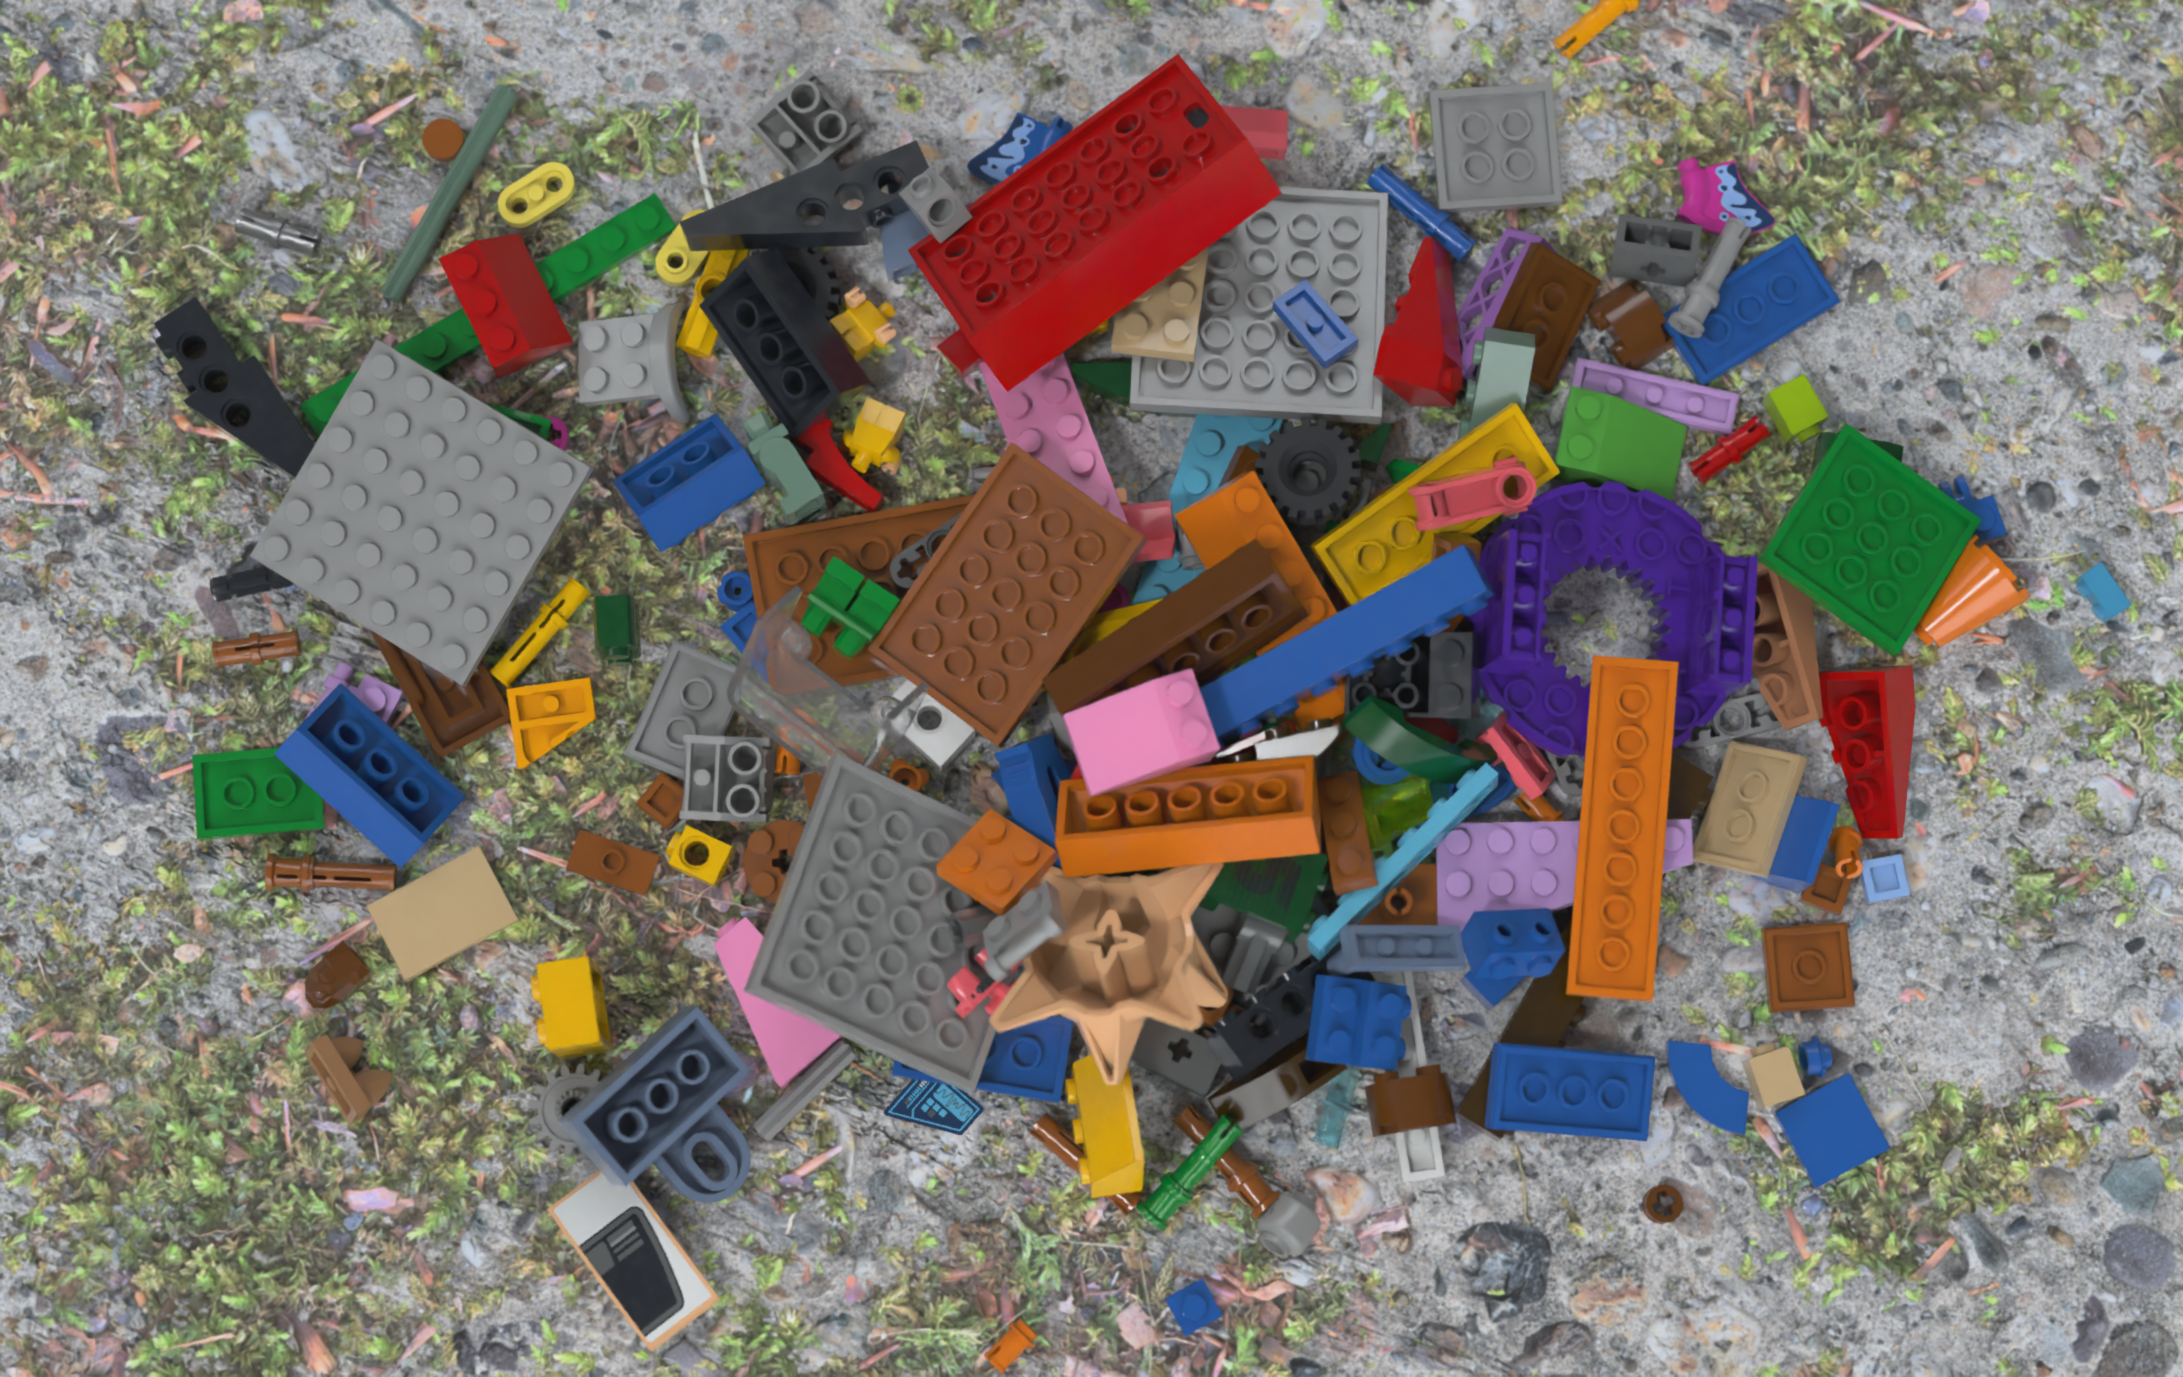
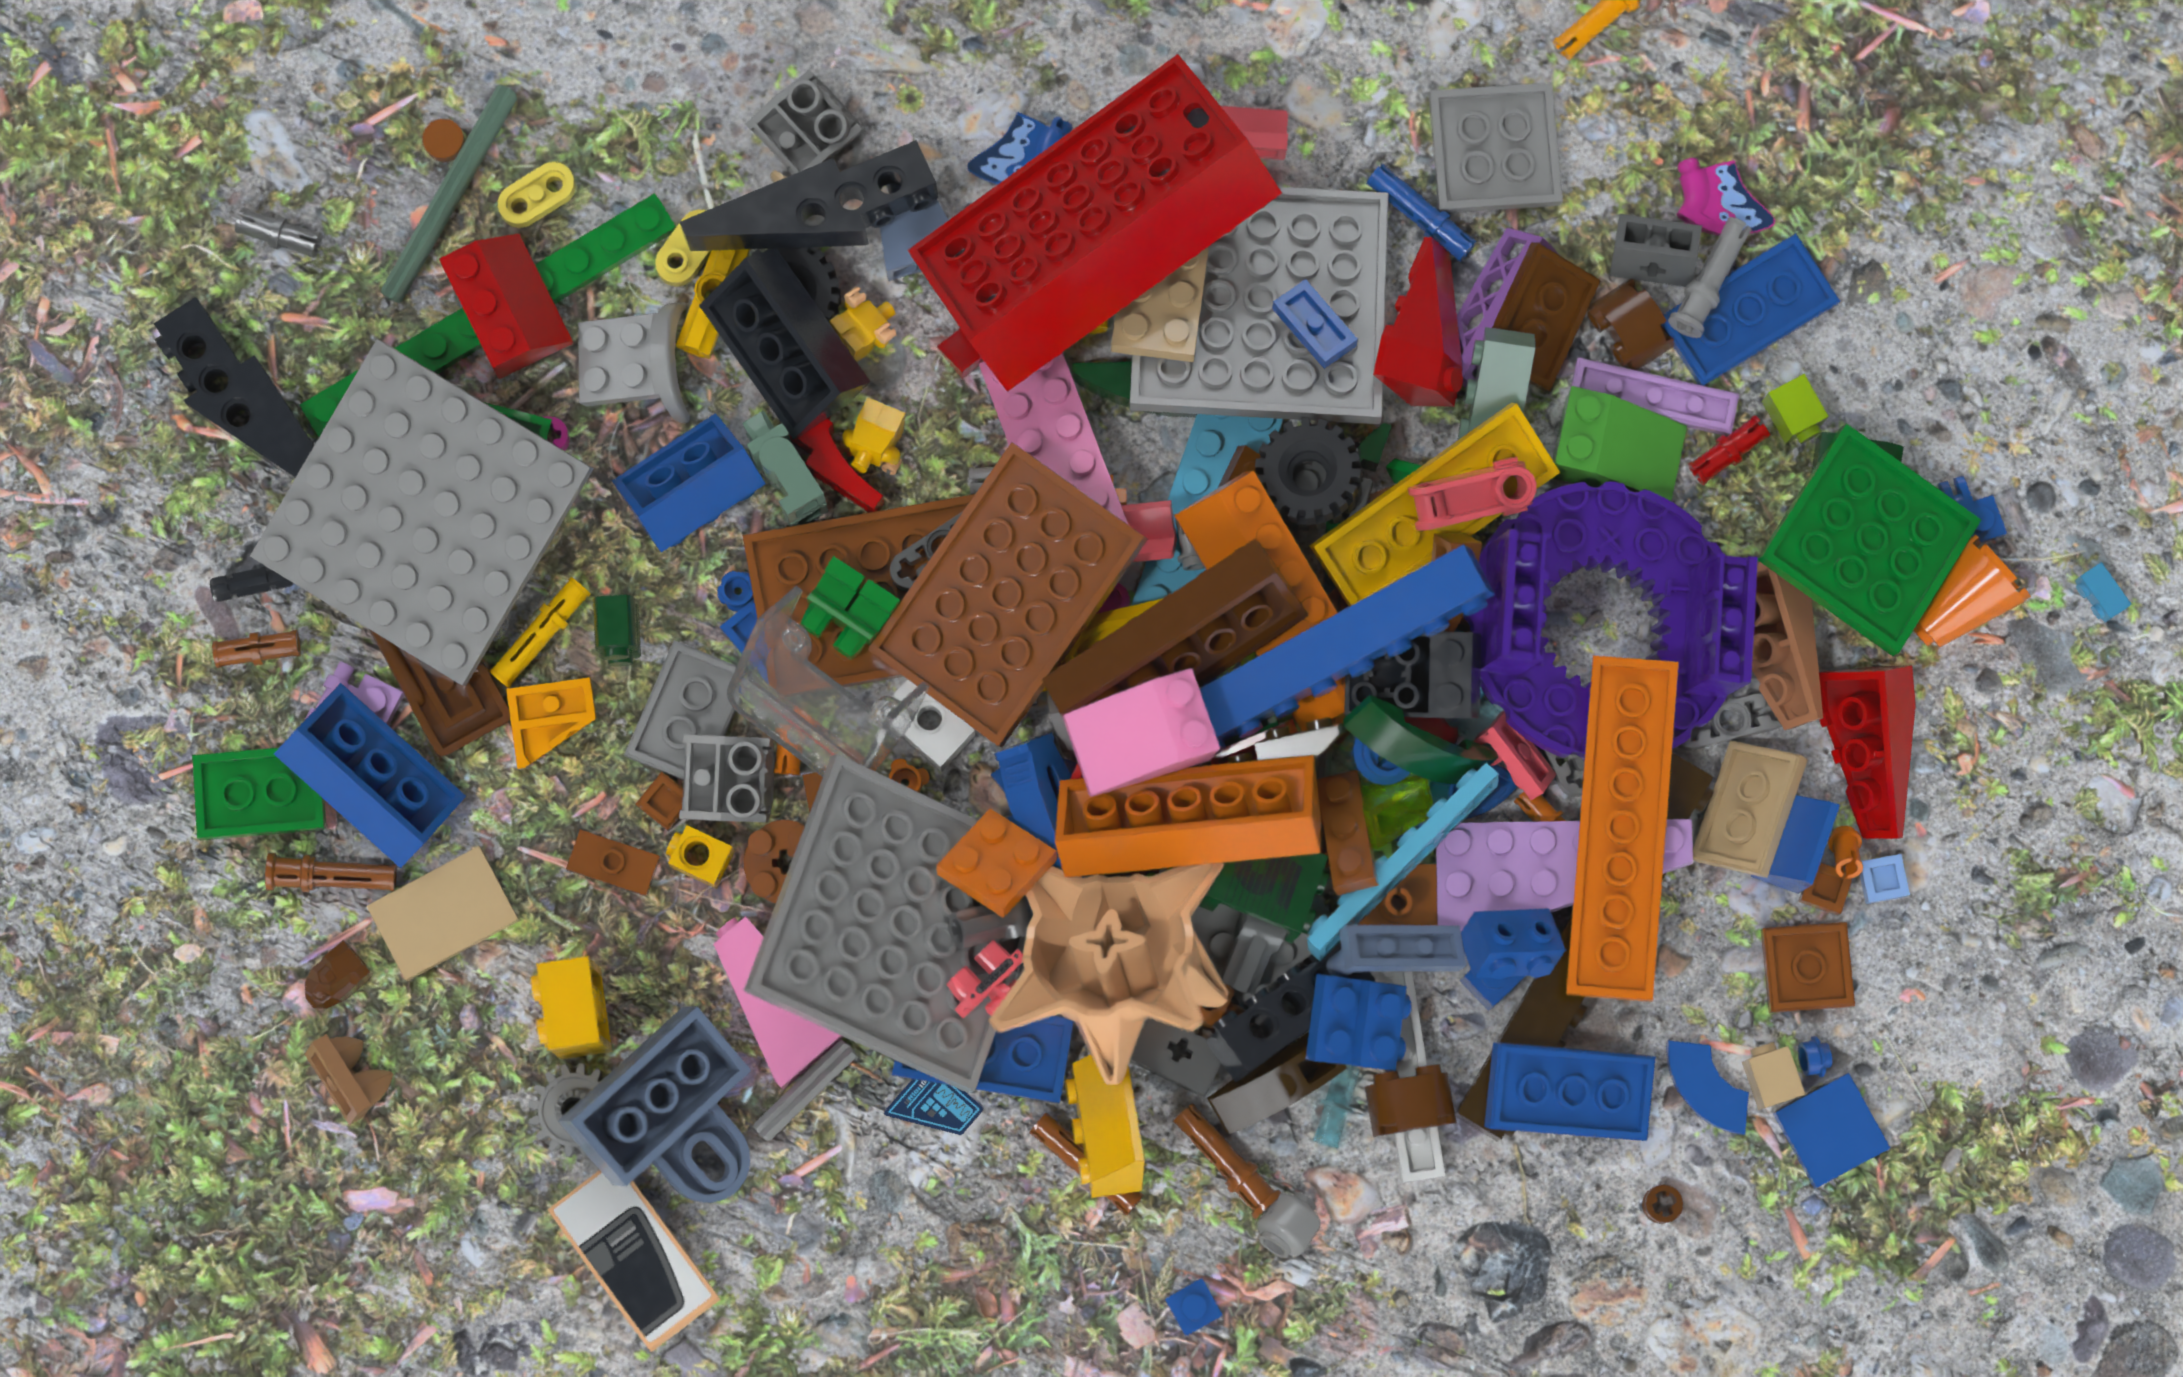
(935, 205): light grey brick -> none
(1011, 1345): orange pin -> none
(1022, 930): light grey plate -> none
(1178, 1186): green pin -> none

